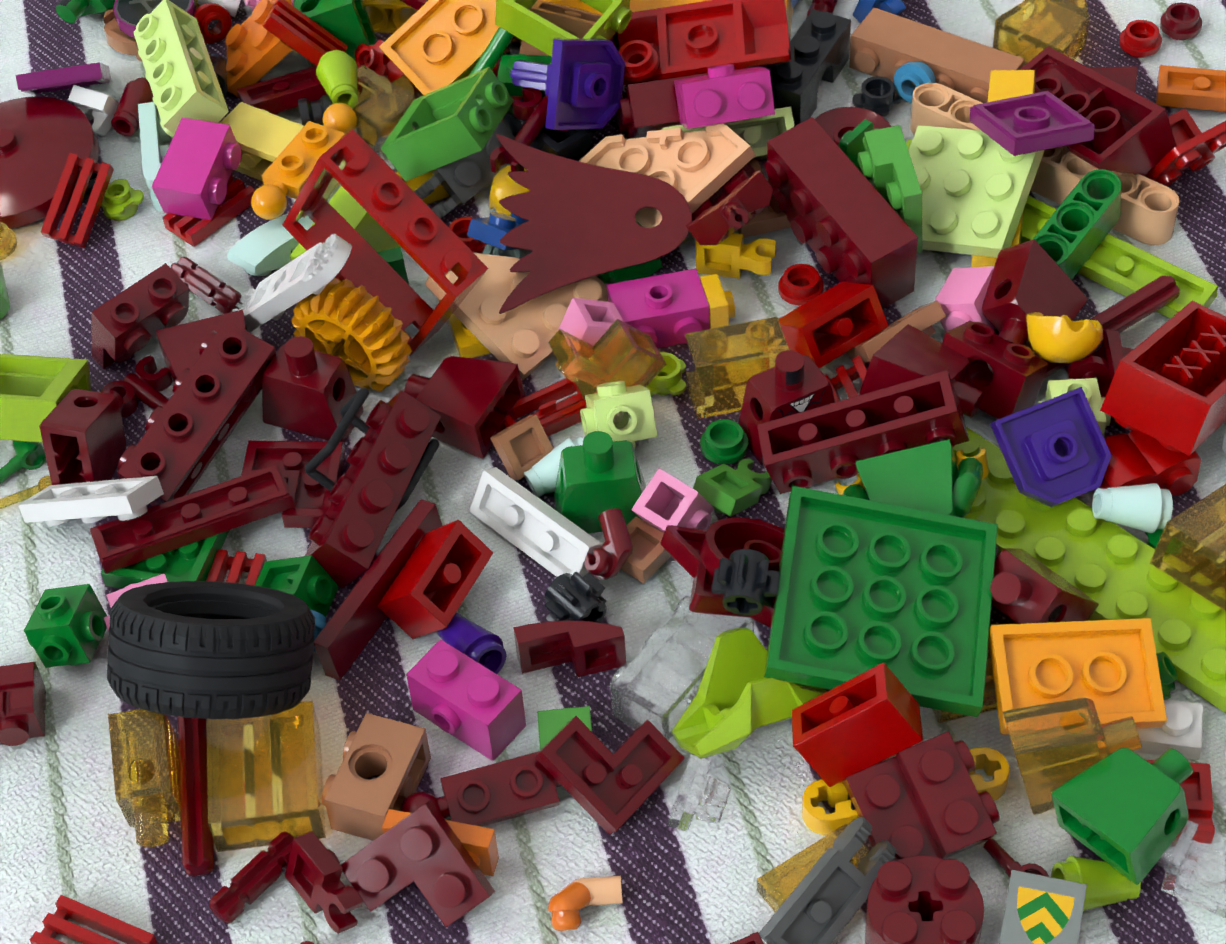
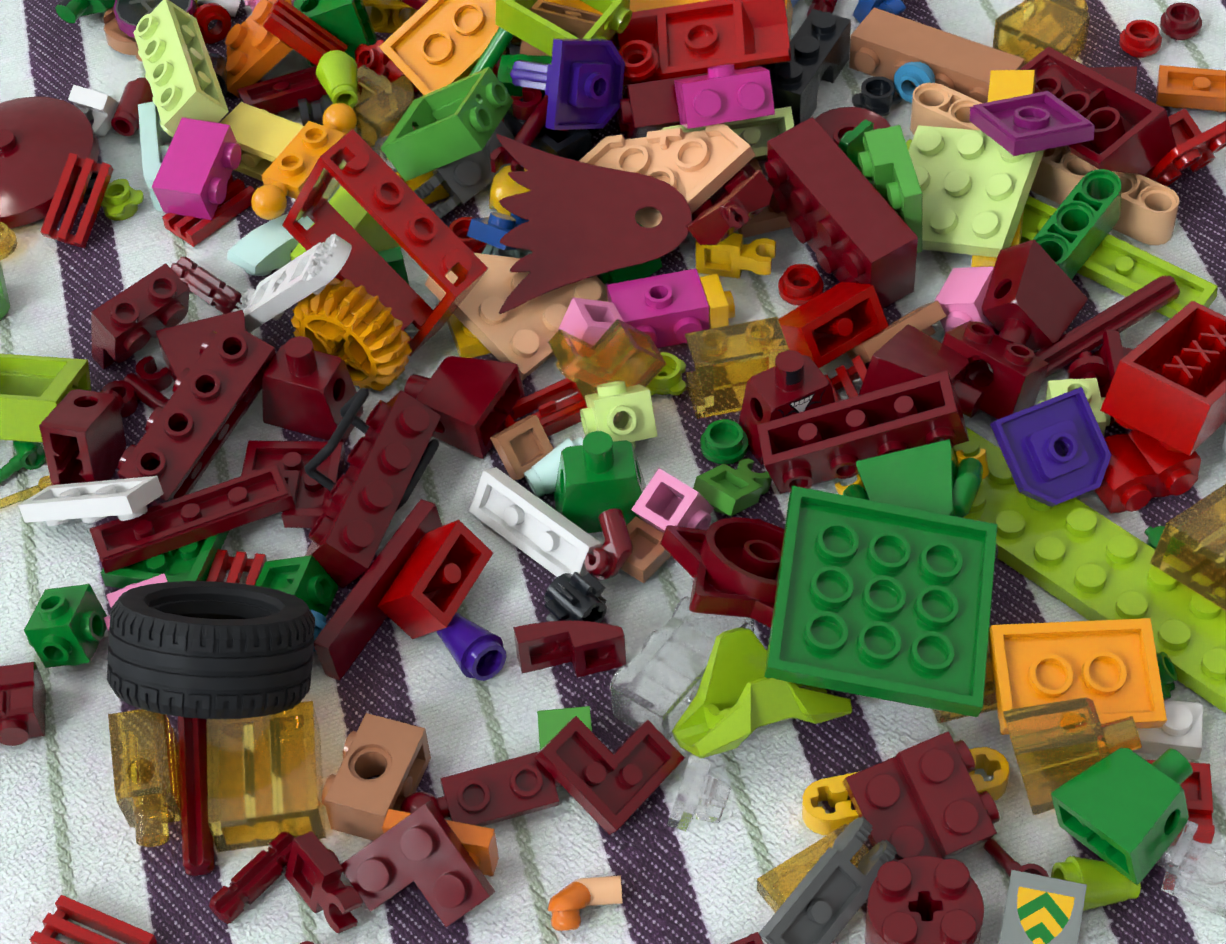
(63, 78): magenta tile -> none
(466, 699): dark pink brick -> none
(746, 582): black gear -> none
(856, 725): red brick -> none
(1031, 591): dark red torso -> none
(1061, 339): yellow hair -> none
(1134, 506): light aqua cone -> none

